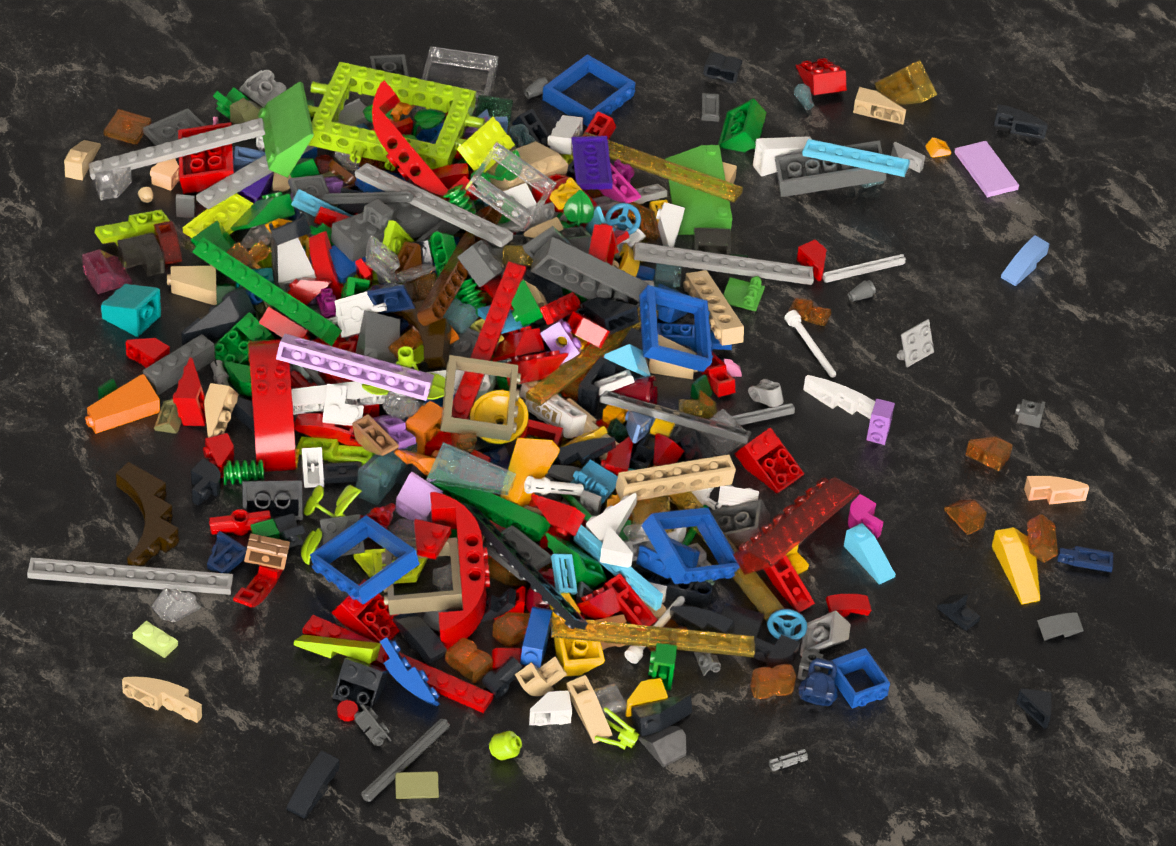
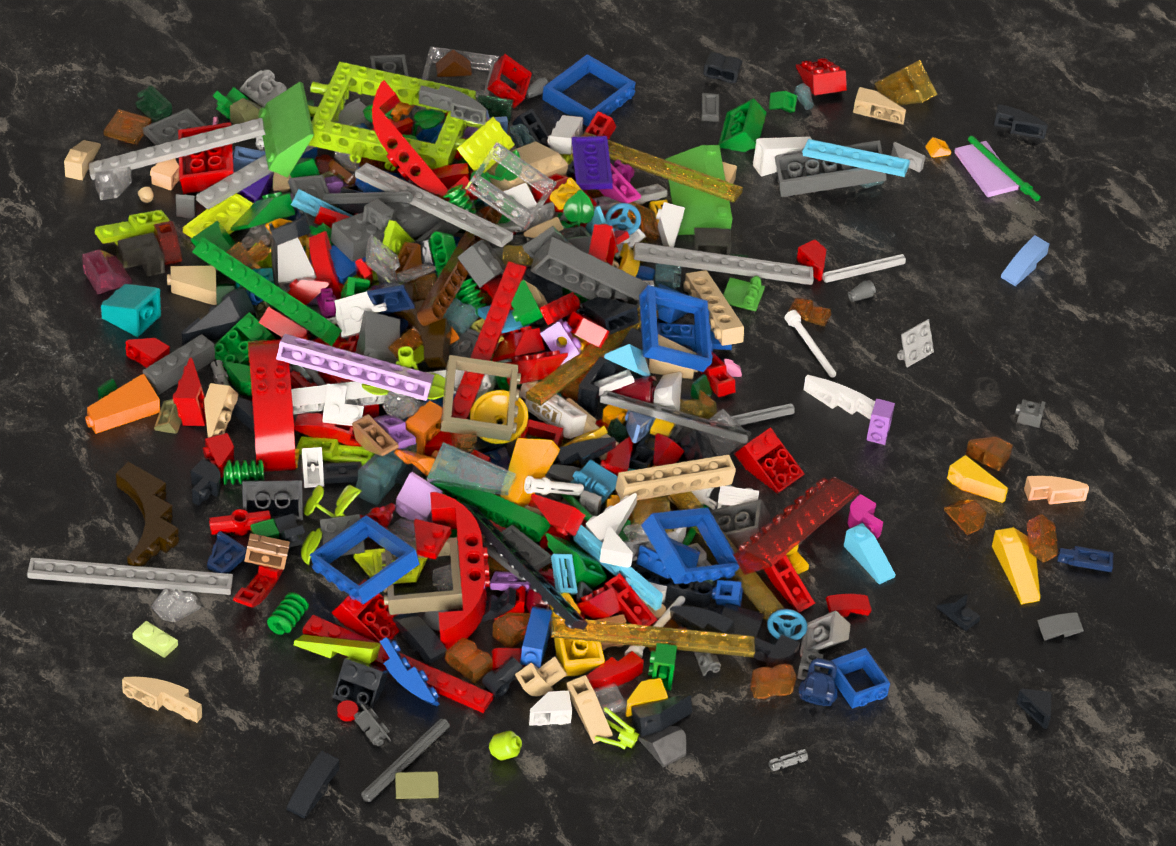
(154, 104): none -> clear green hinge
(287, 613): none -> green piece
(453, 65): none -> reddish brown slope
(458, 103): none -> dark grey slope
(504, 580): none -> medium lavender slope
(520, 77): none -> red window
(616, 671): none -> red slope
(669, 391): none -> white slope
(728, 587): none -> blue brick
(767, 393): light grey piece -> none
(783, 100): none -> green panel
(974, 479): none -> yellow slope
(1025, 187): none -> green bar

